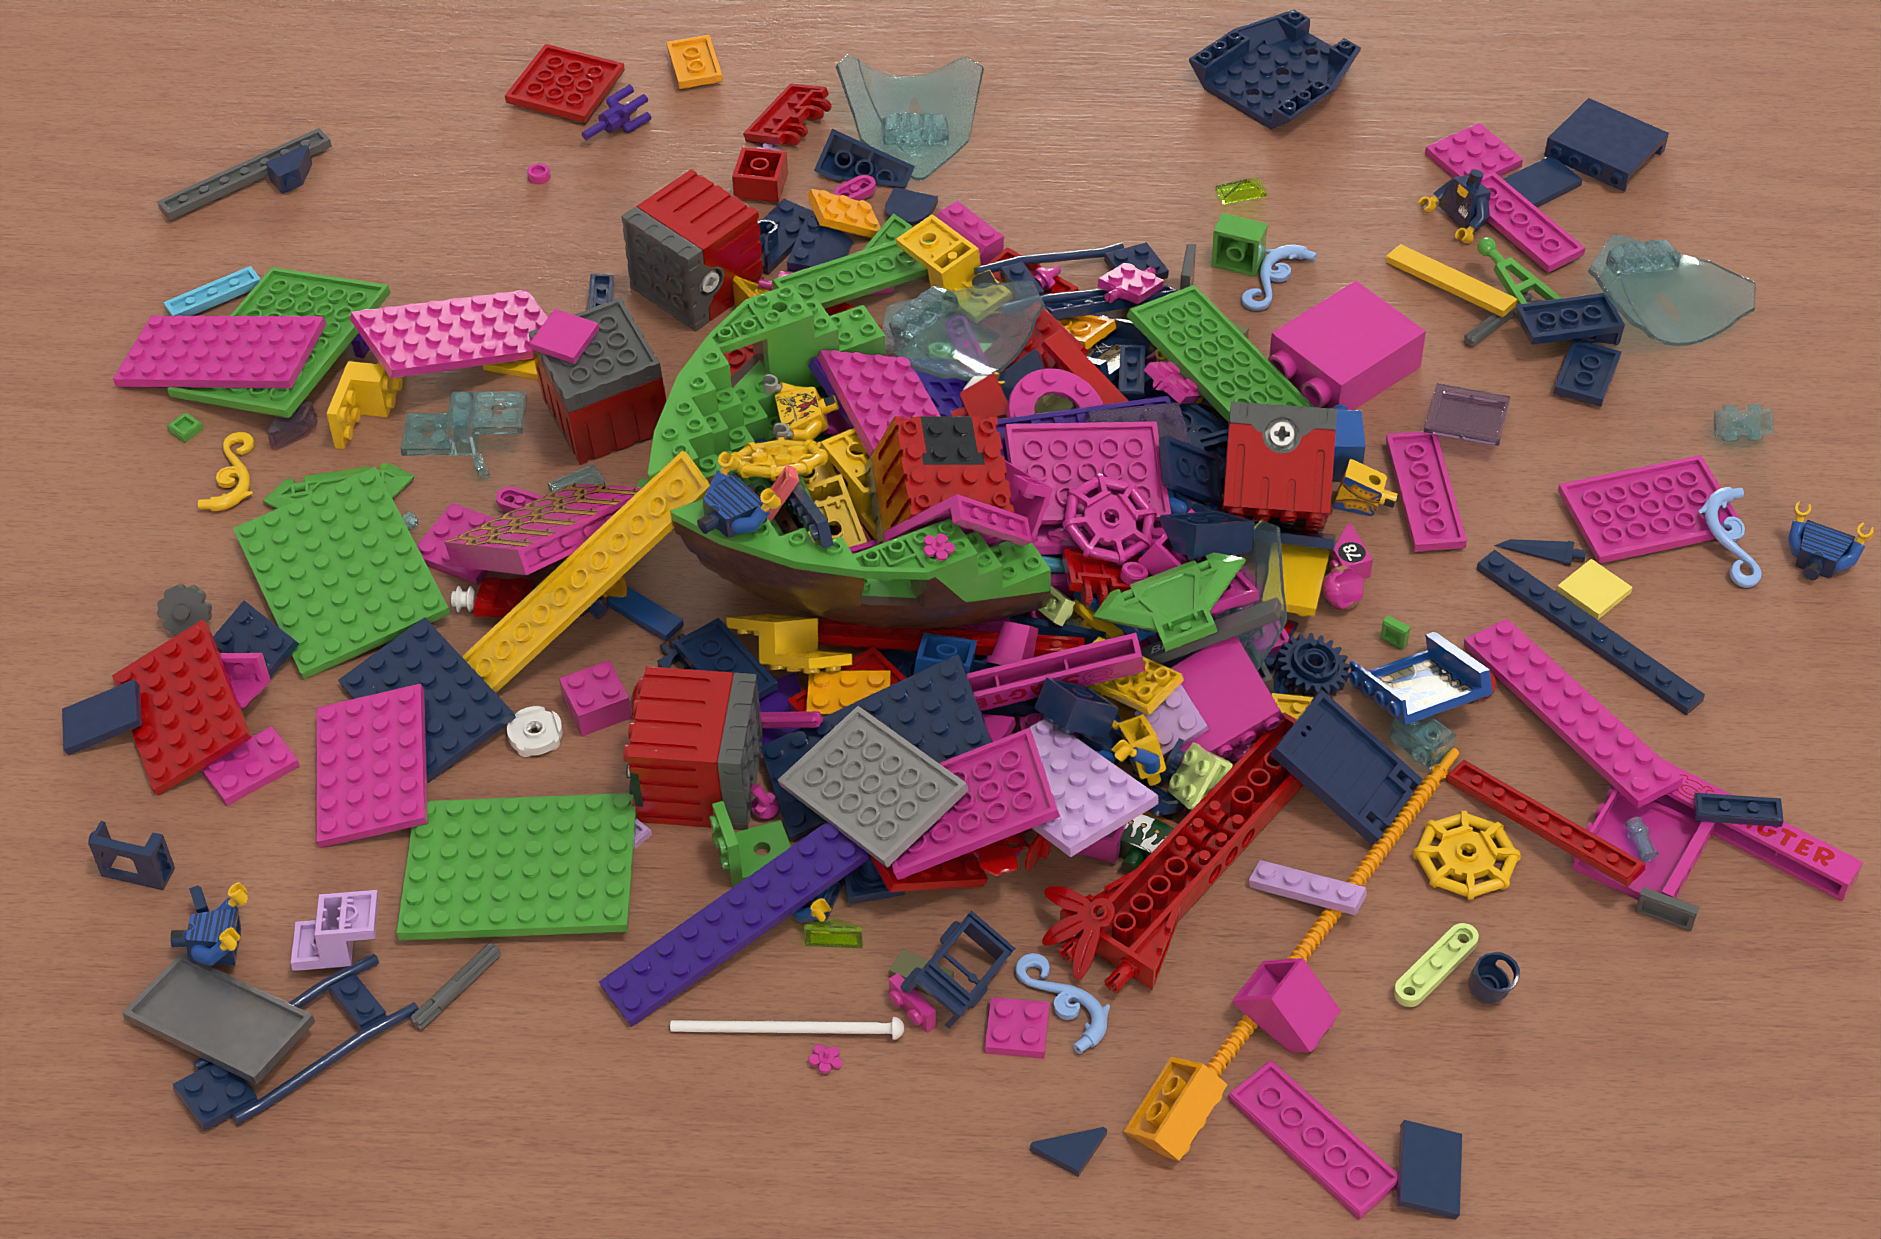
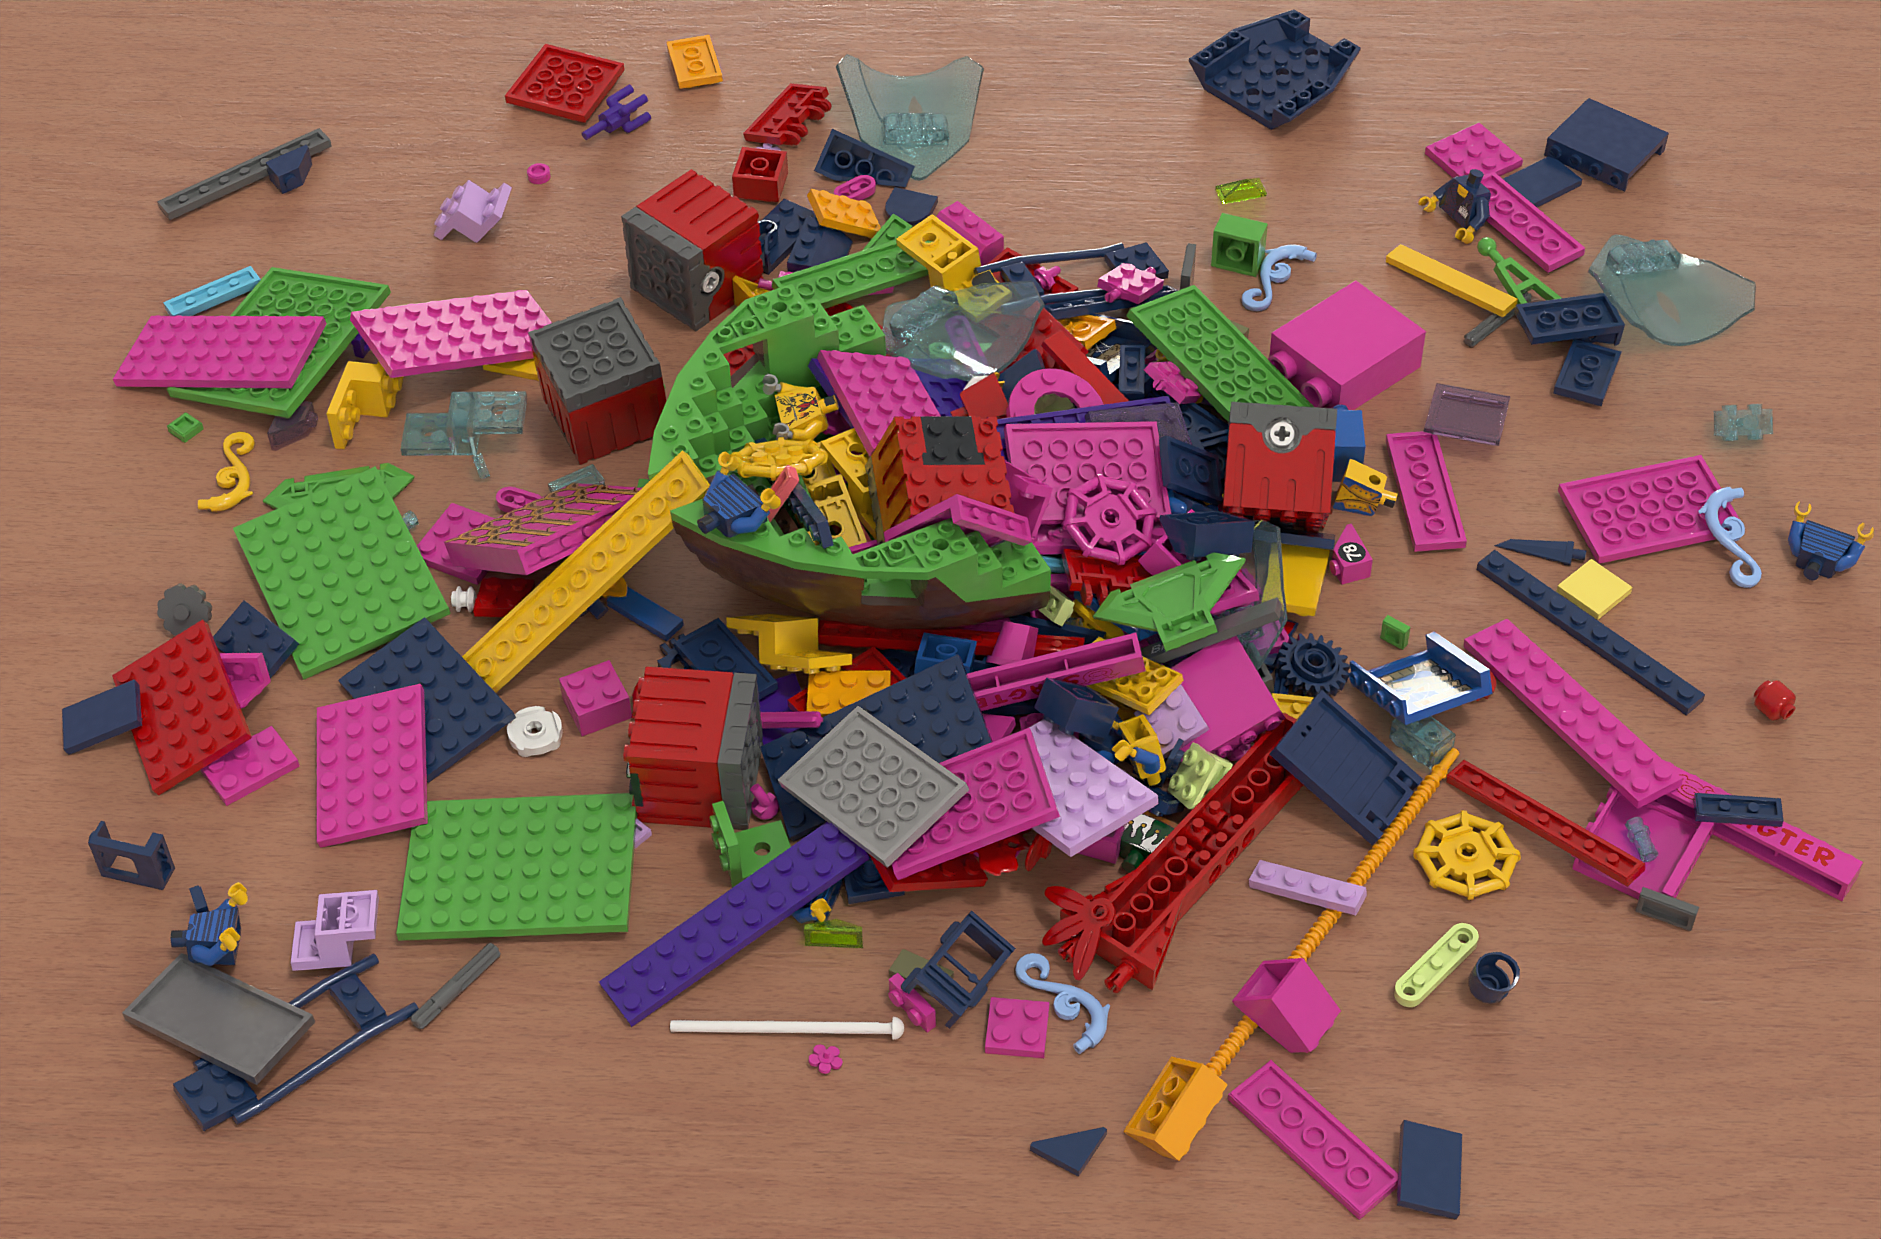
(472, 211): none -> lavender bracket
(564, 336): dark pink tile -> none
(600, 289): dark blue tile -> none
(938, 546): dark pink plant -> none
(1133, 572): dark pink tile -> none
(1343, 587): dark pink hair -> none
(1775, 700): none -> red head

